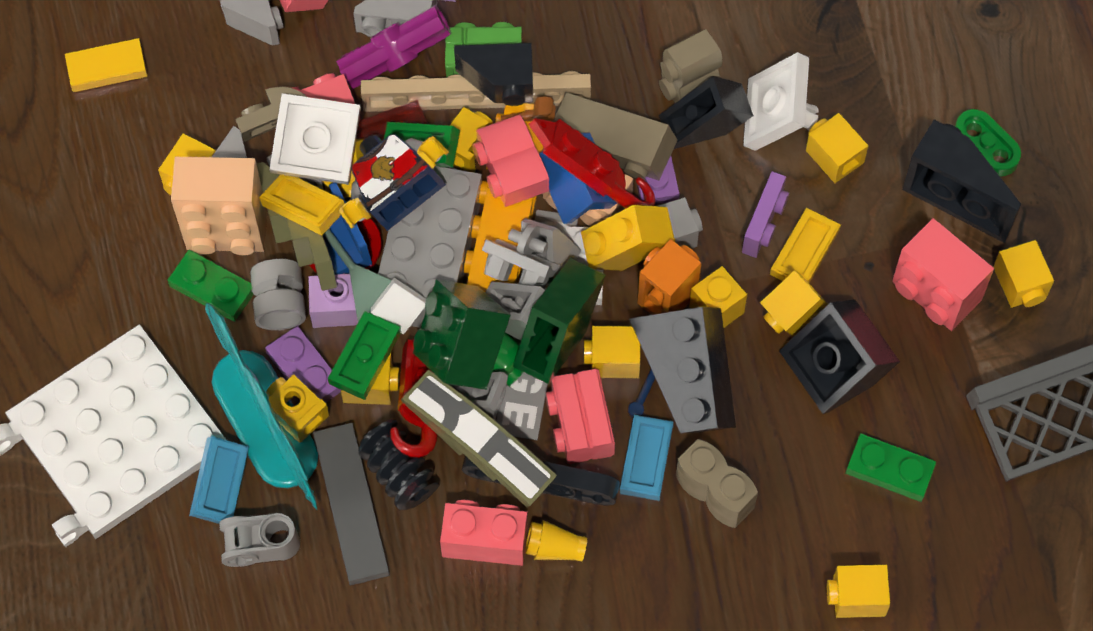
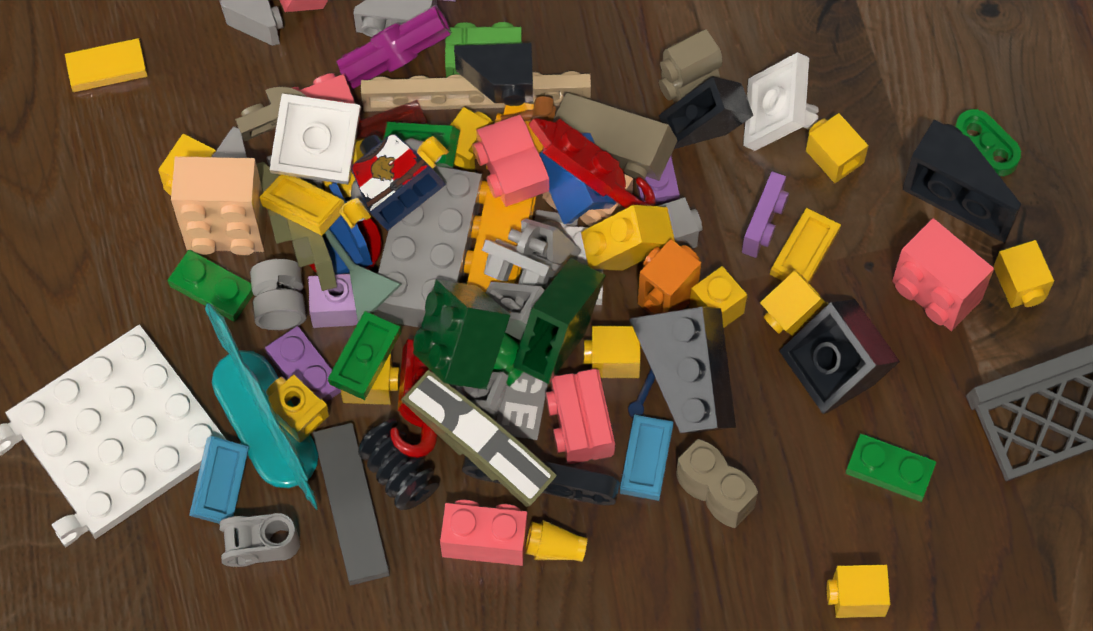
(399, 305): white tile -> none

